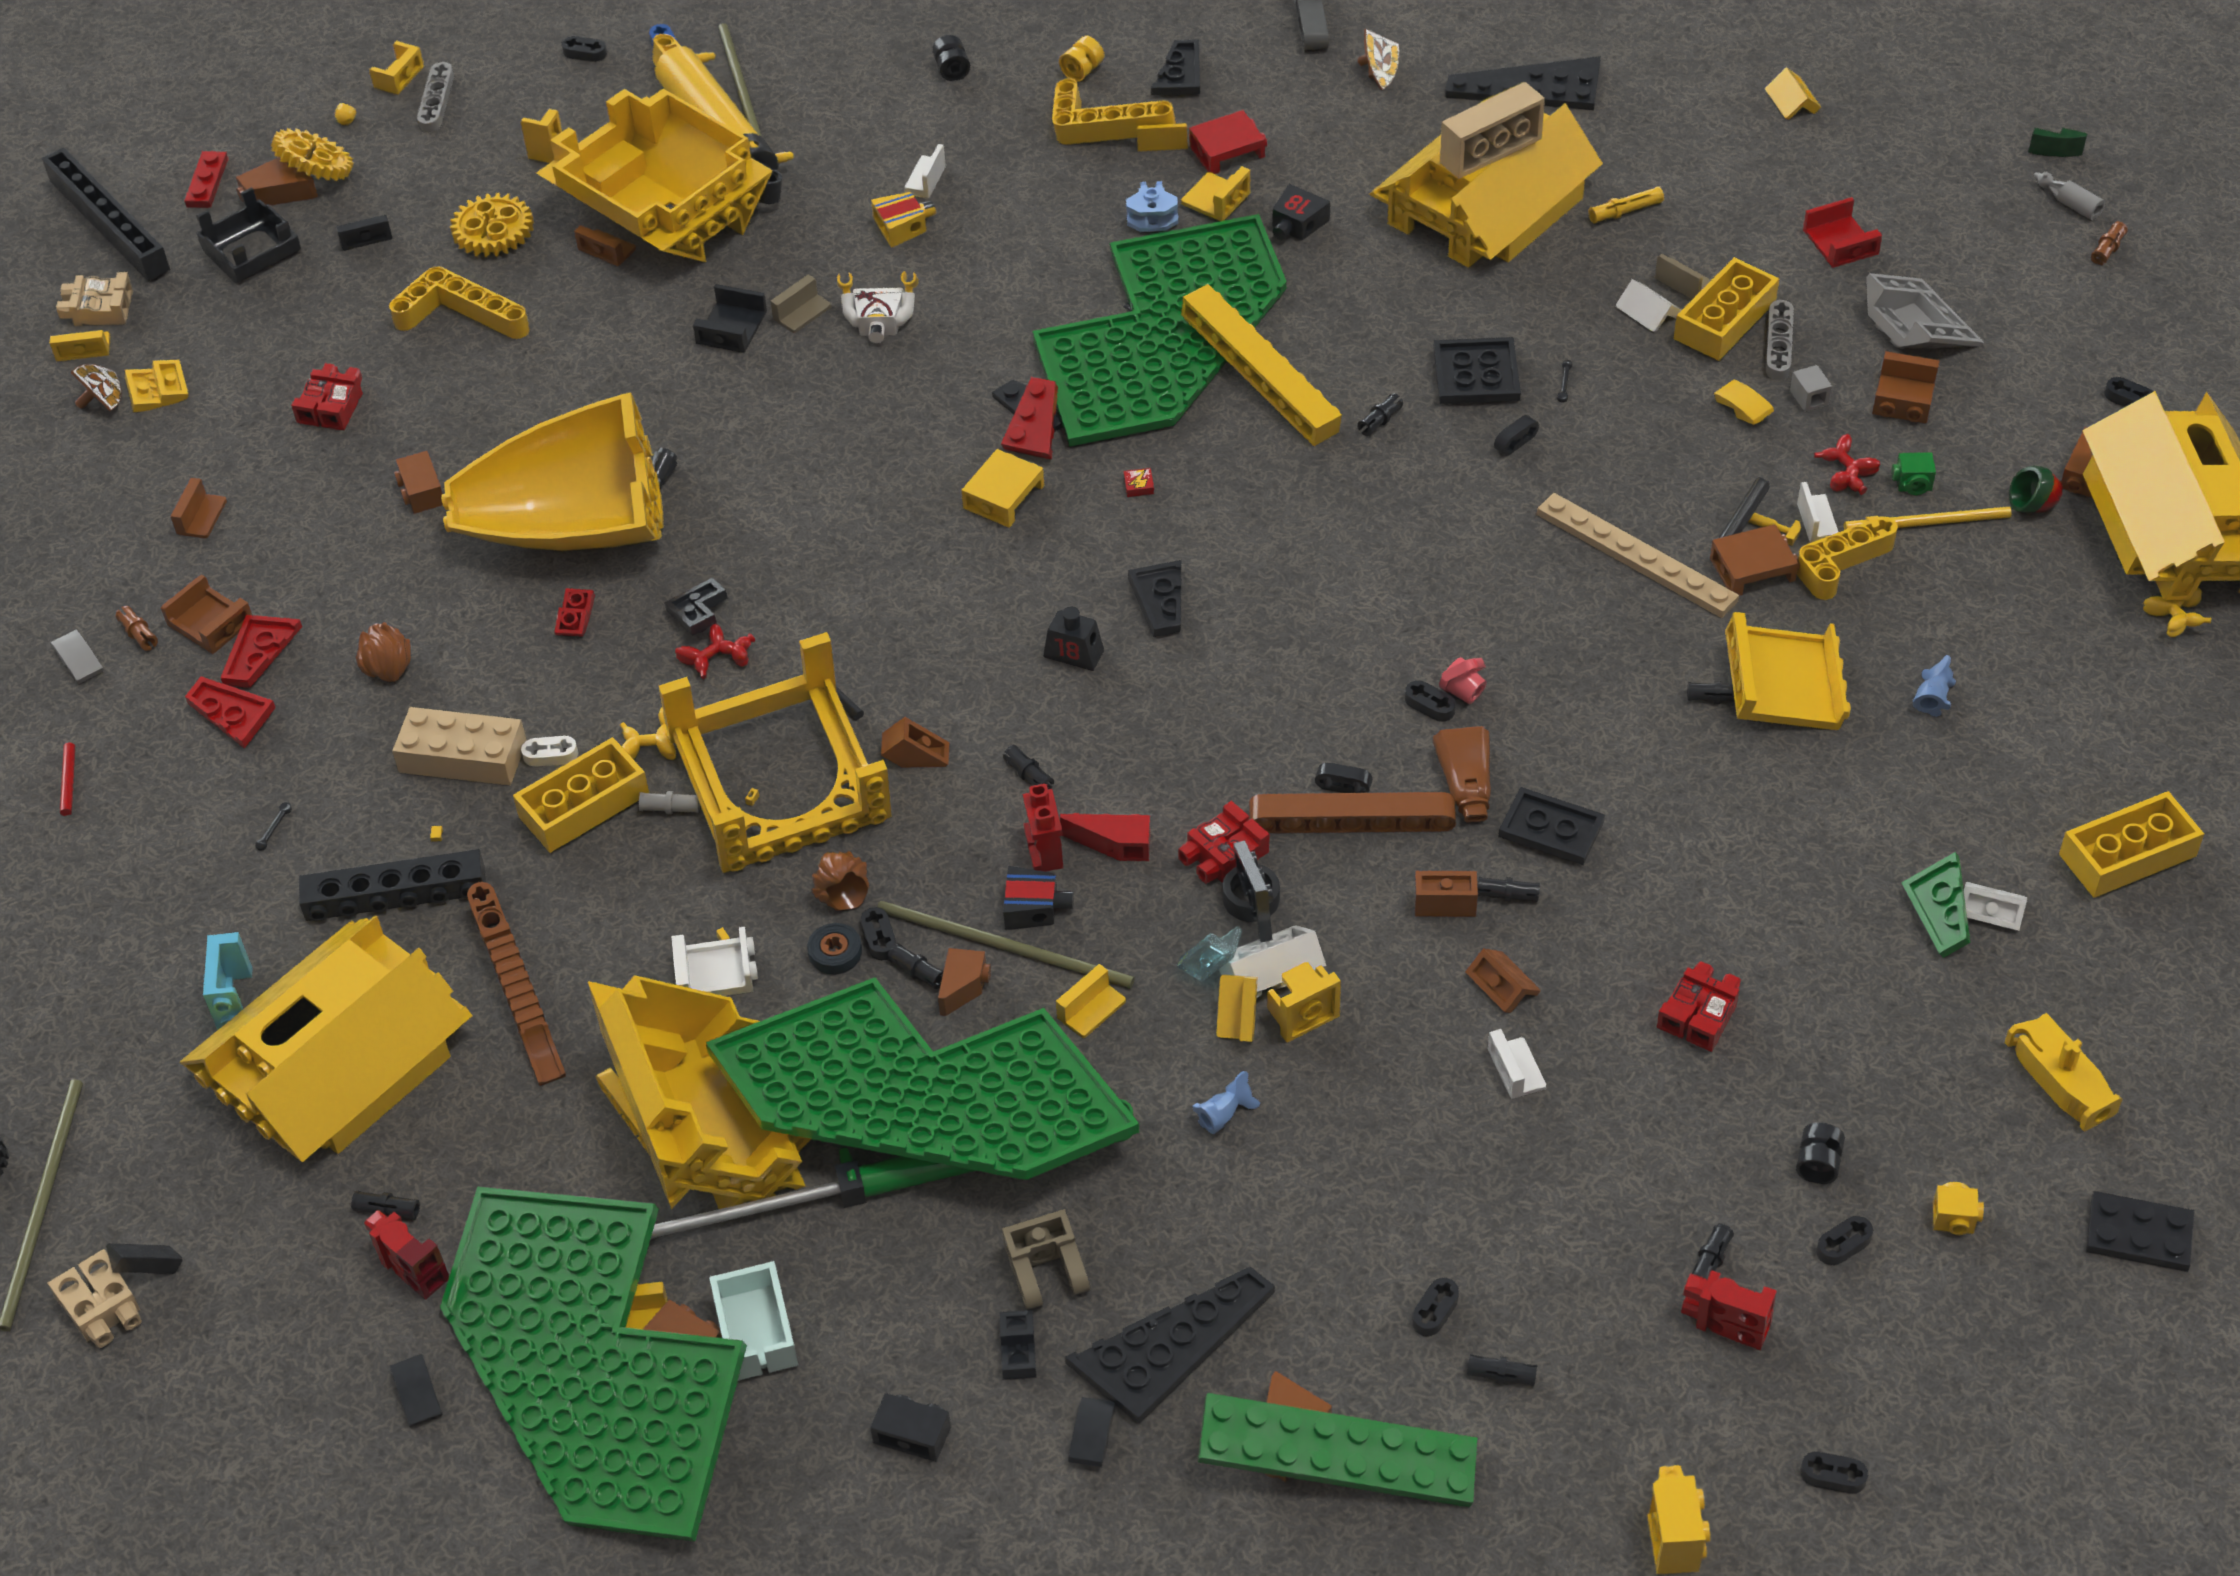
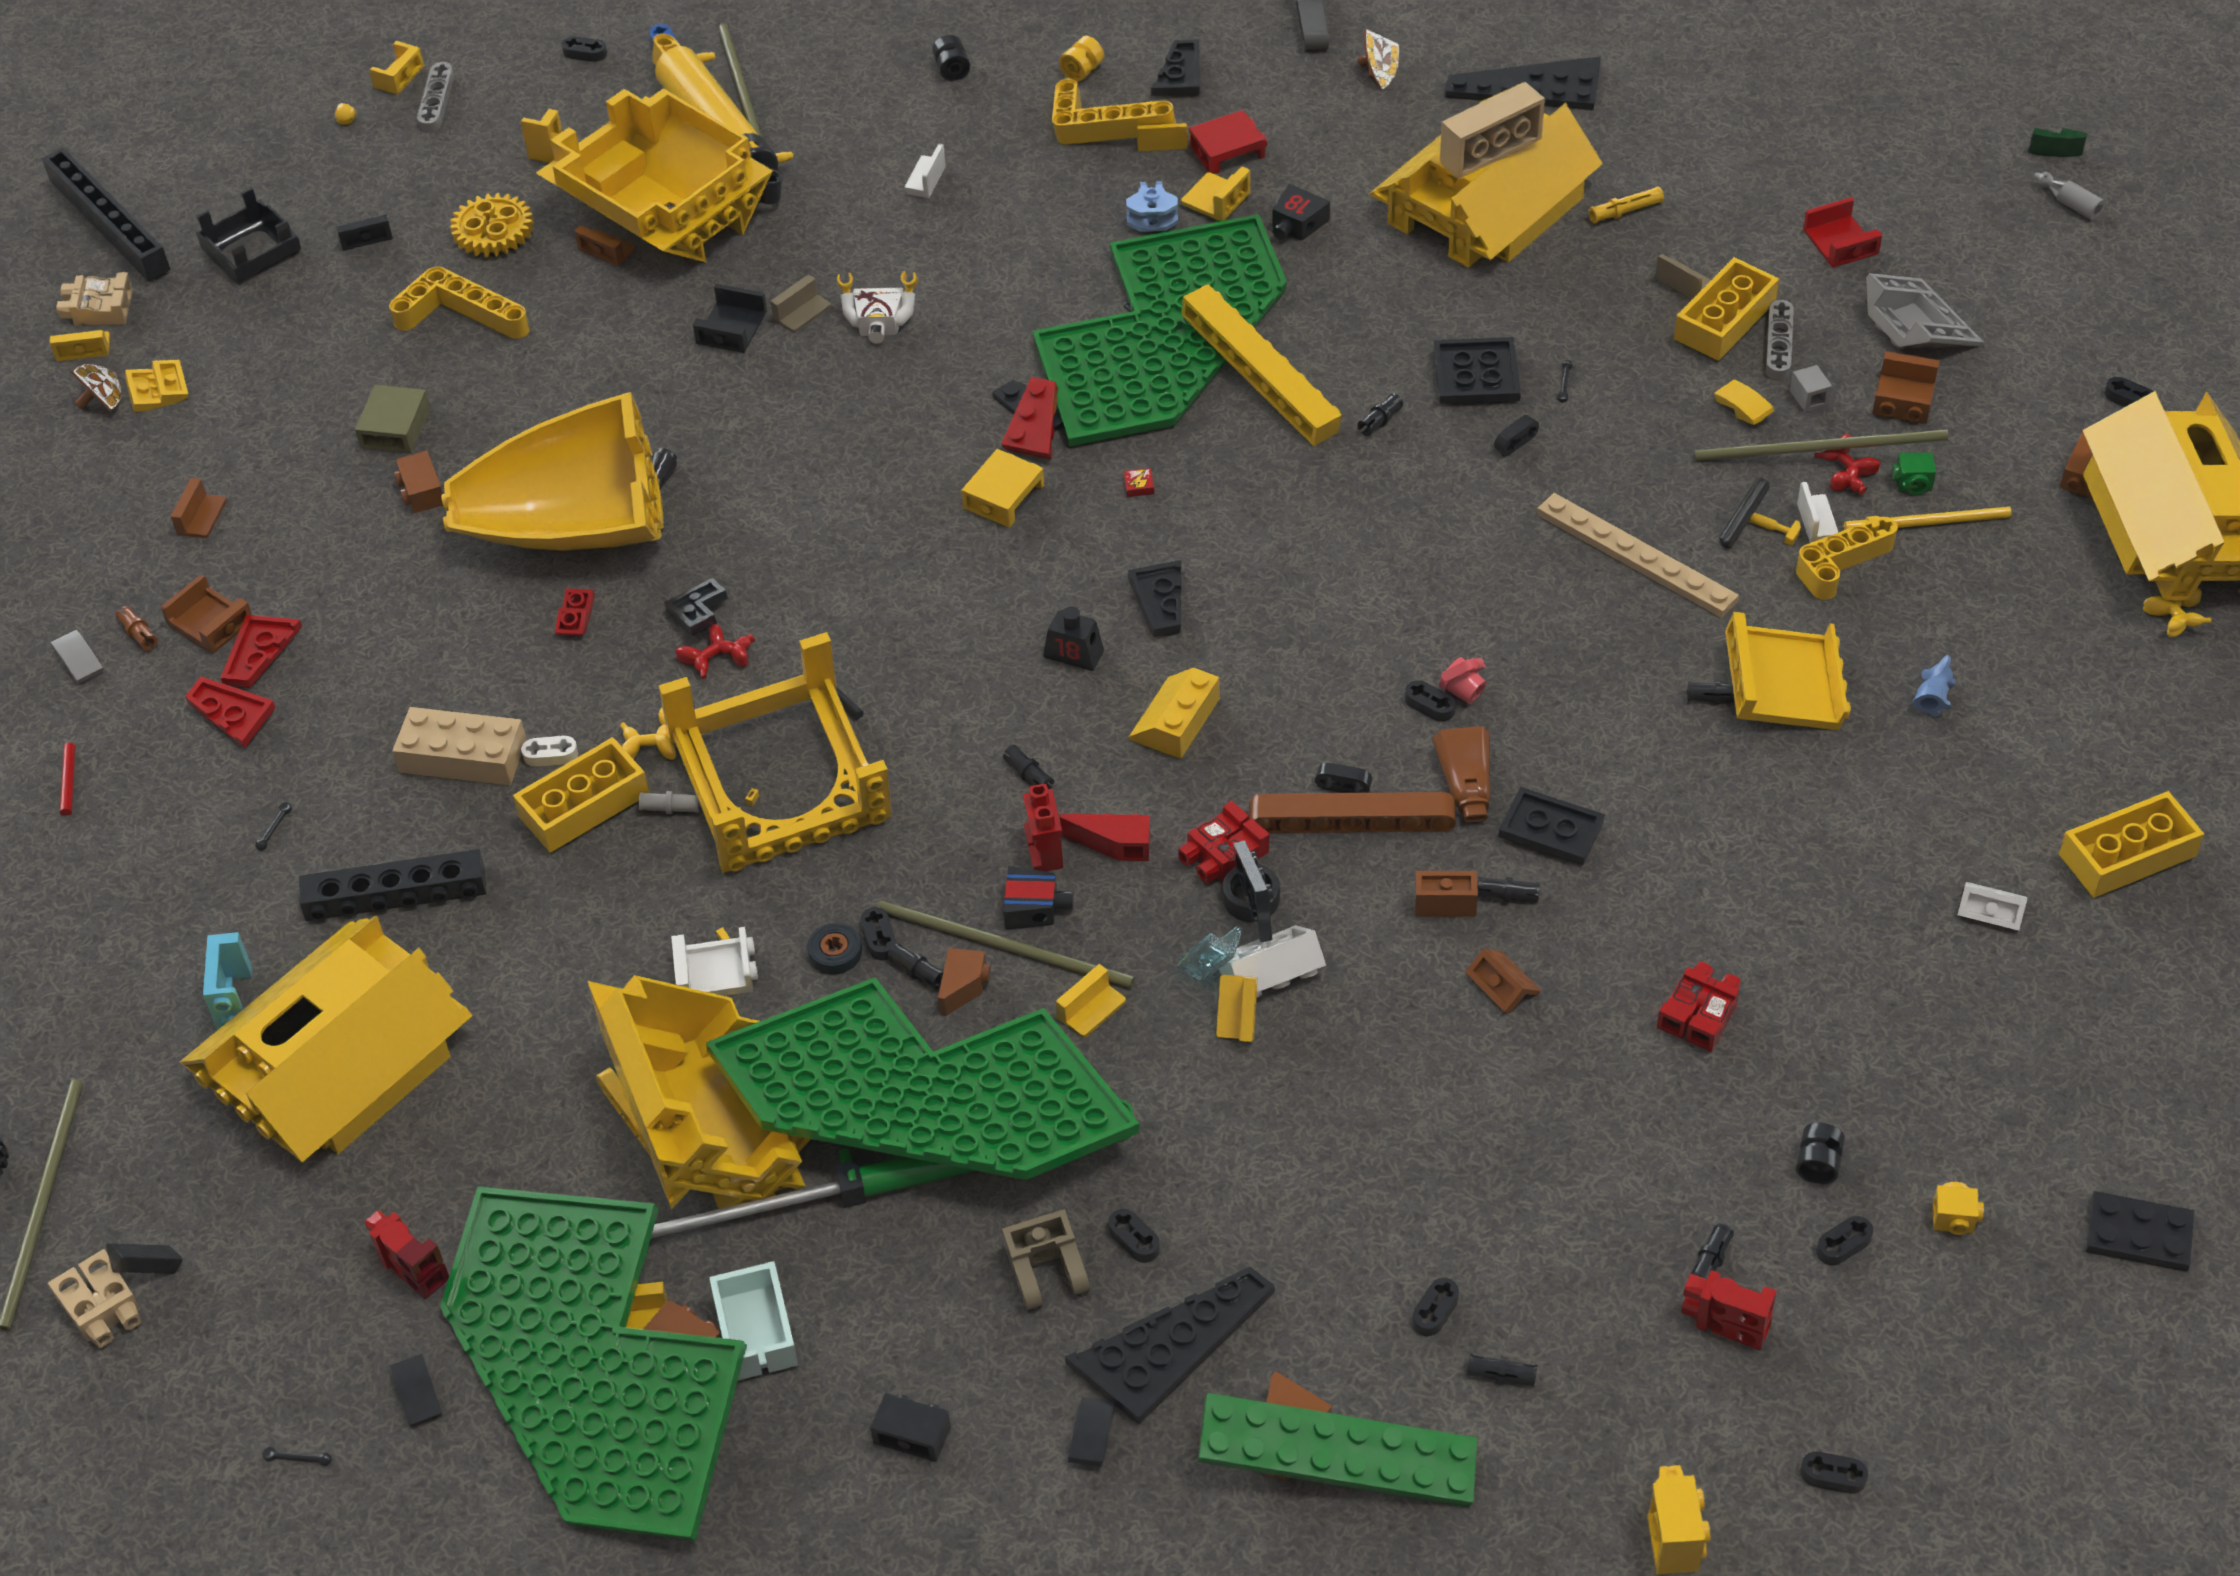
(206, 179): red plate -> none
(270, 1454): none -> black hinge
(277, 183): dark orange slope -> none
(298, 148): yellow gear -> none
(329, 395): red hips -> none
(366, 1202): black pin -> none
(383, 652): dark orange hair -> none
(392, 419): none -> olive brick
(436, 832): yellow piece -> none
(515, 983): dark orange piece -> none
(841, 881): dark orange hair -> none
(901, 216): yellow torso -> none
(914, 746): dark orange slope -> none
(1017, 1344): black slope -> none
(1129, 1240): none -> black beam
(1178, 712): none -> yellow slope
(1222, 1106): medium blue animal -> none
(1310, 1004): yellow panel -> none
(1515, 1065): white panel -> none
(1646, 305): white panel -> none
(1753, 557): dark orange panel -> none
(1791, 94): yellow panel -> none
(1821, 445): none -> olive piece
(1941, 903): green wing -> none
(2035, 490): dark green piece -> none
(2063, 1071): yellow piece -> none
(2109, 243): dark orange pin -> none

